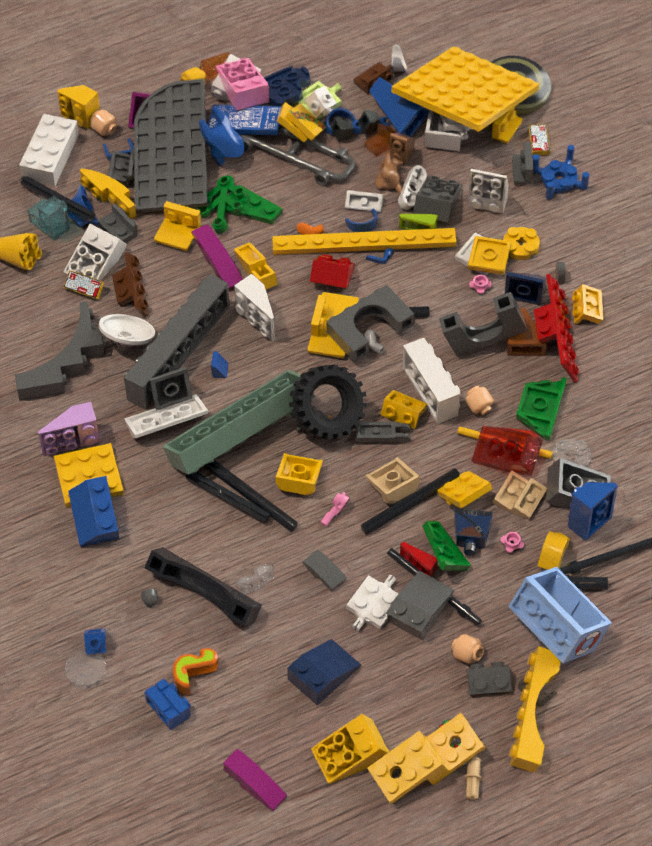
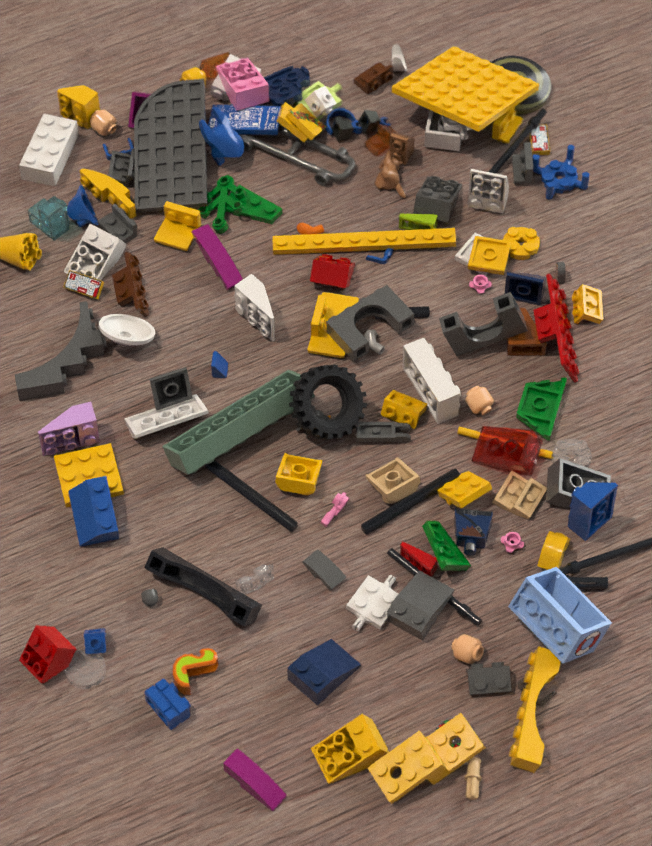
(46, 192): black axle -> none
(47, 653): none -> red slope
(177, 339): dark grey brick -> none
(228, 496): black axle -> none
(256, 264): yellow slope -> none
(363, 201): white slope -> none
(363, 227): blue helmet -> none
(402, 113): blue slope -> none
(417, 183): white beam -> none
(533, 123): none -> black bar

